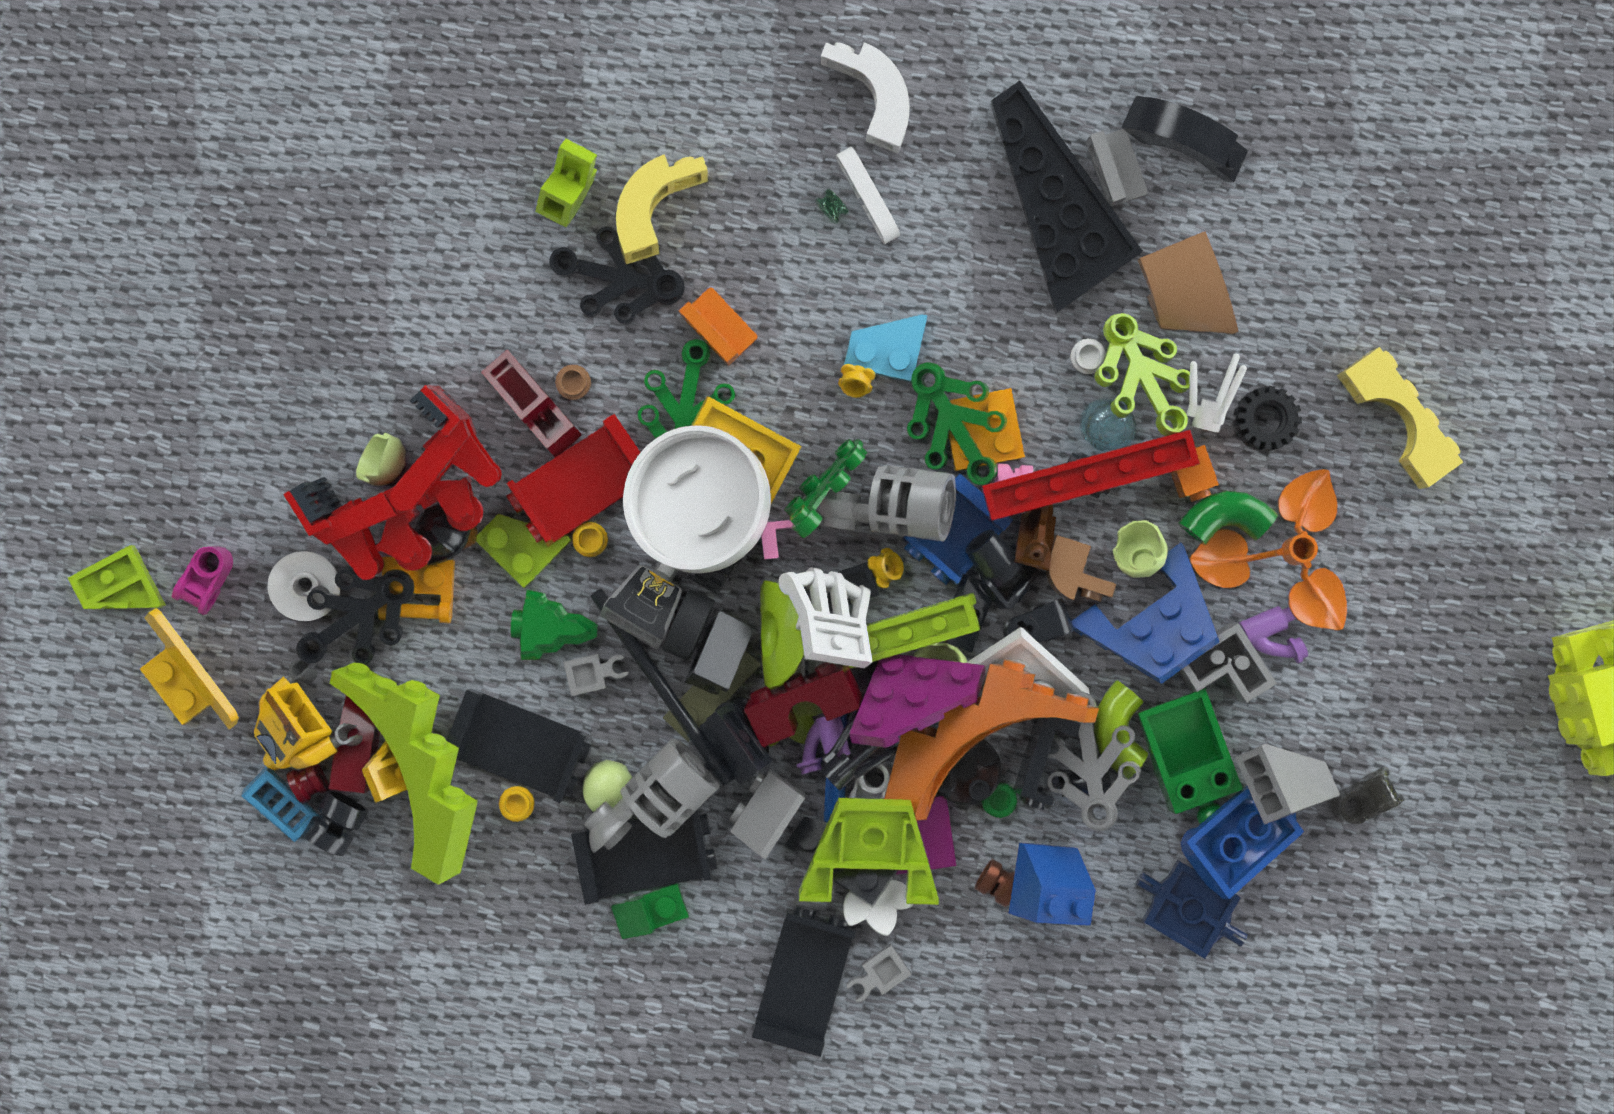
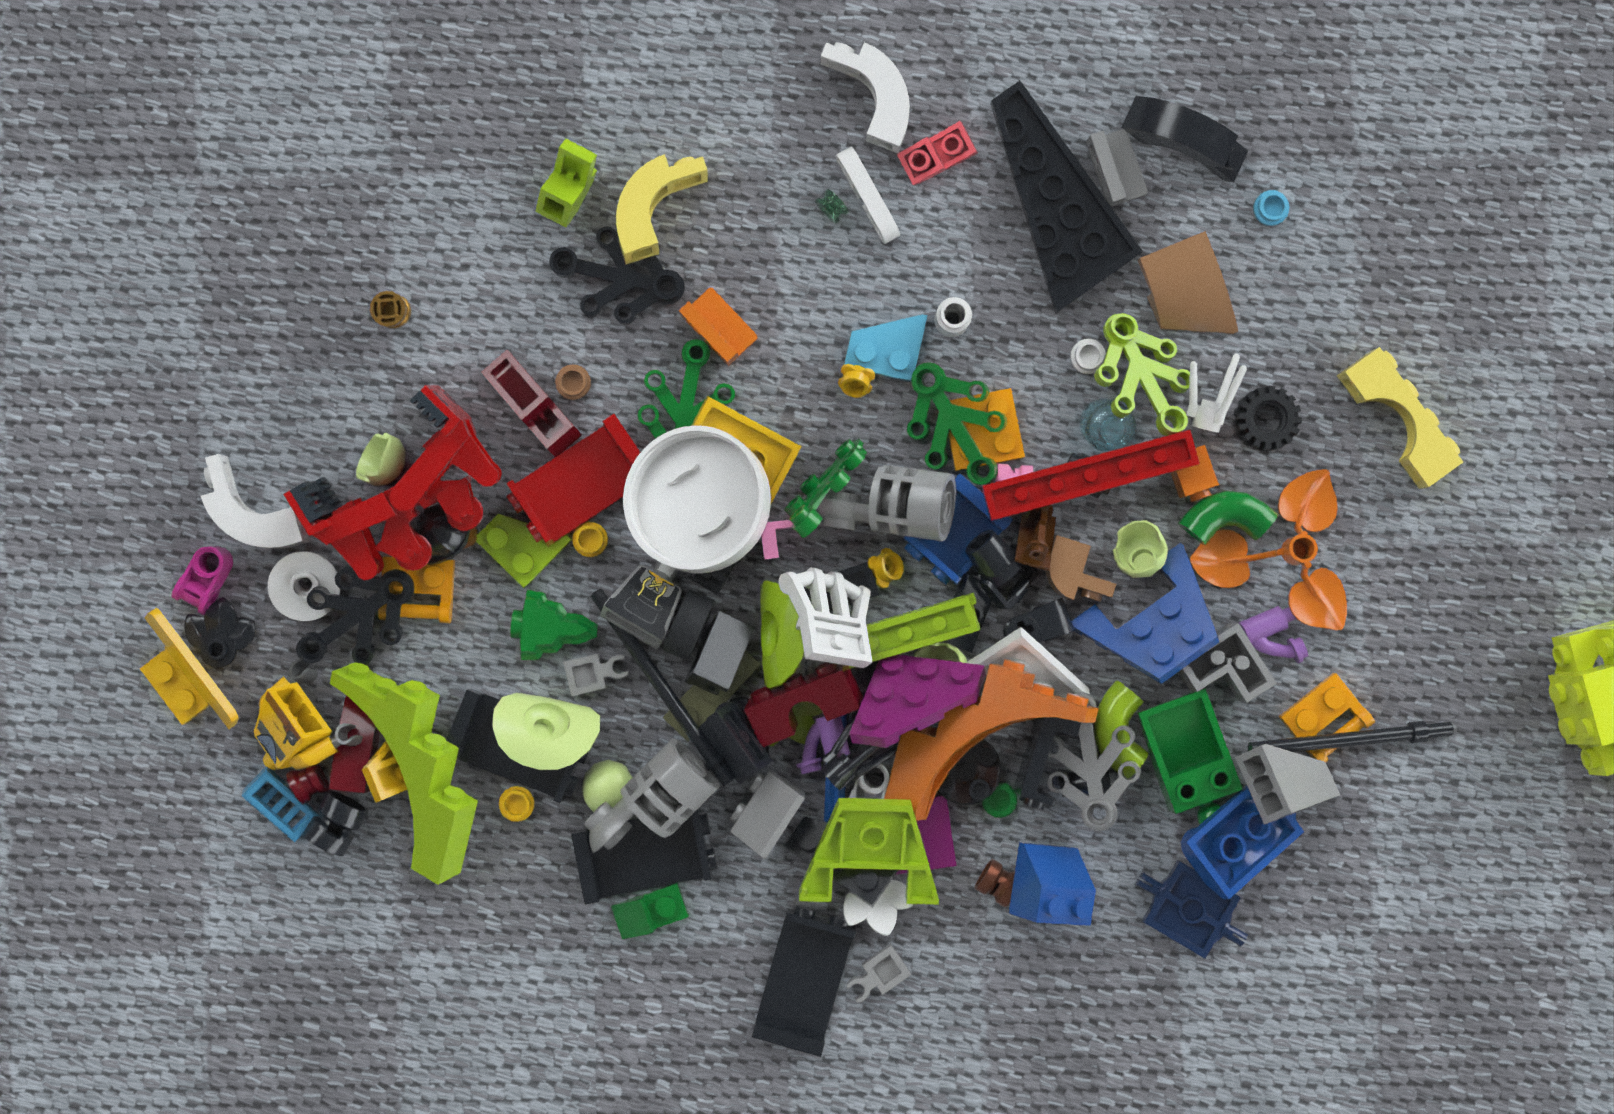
(117, 583): lime wing -> none
(222, 628): none -> black plate
(237, 520): none -> white arch
(396, 313): none -> pearl gold wheel
(544, 730): none -> yellowish green hat
(937, 153): none -> coral slope
(960, 309): none -> white brick
(1271, 208): none -> medium azure plate
(1322, 707): none -> light orange plate
(1372, 795): clear smoke piece -> none
(1414, 732): none -> black bar

